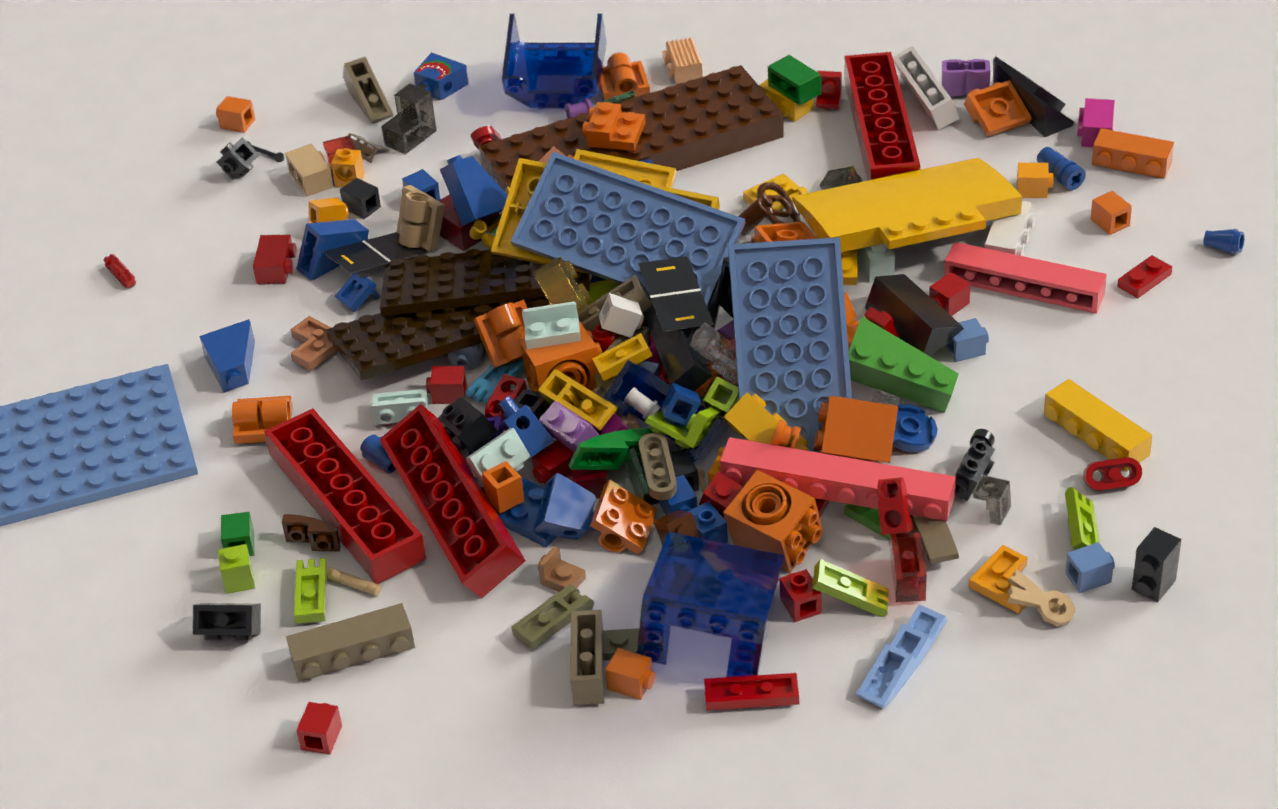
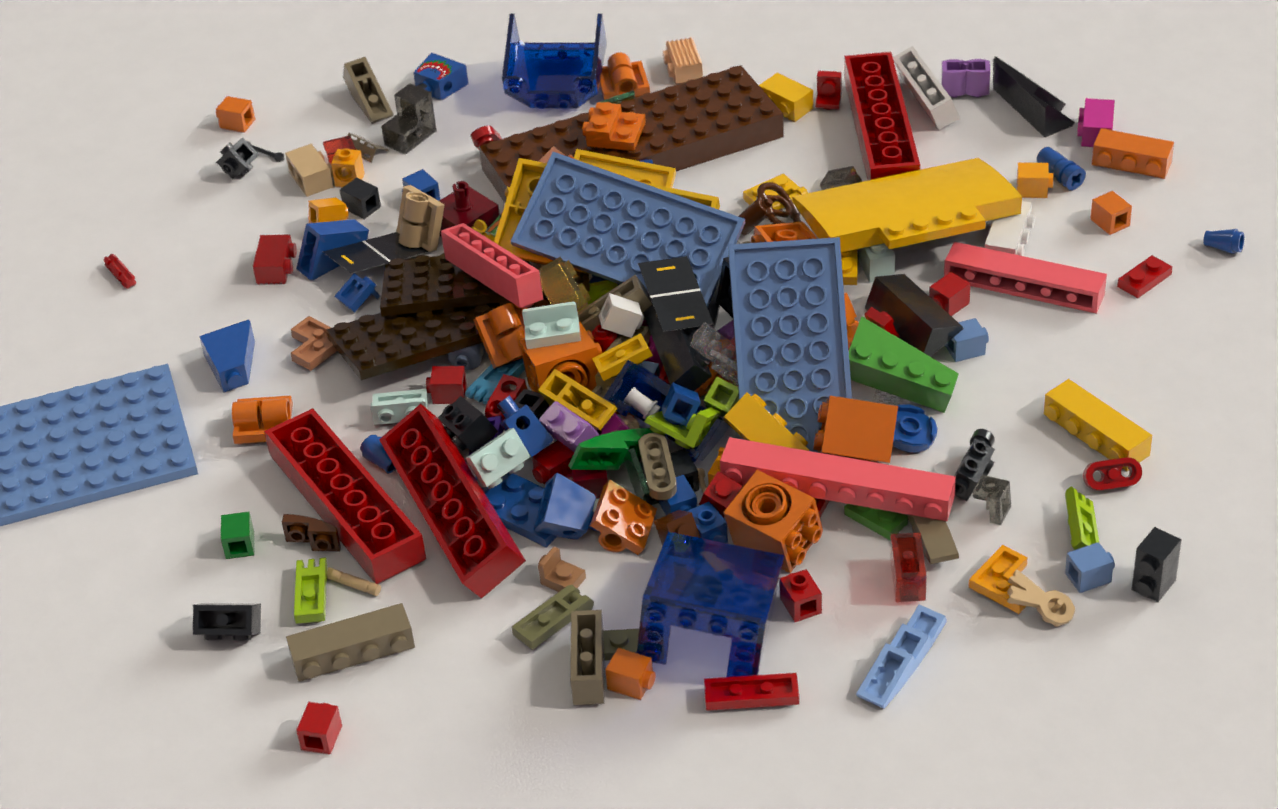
(236, 569): lime brick -> none
(472, 189): blue slope -> none
(492, 265): none -> coral brick
(503, 486): orange brick -> none
(576, 109): medium lavender bush -> none
(783, 433): orange wheel -> none
(794, 80): green brick -> none
(851, 588): lime hinge -> none
(893, 506): red leg -> none
(997, 108): orange plate -> none

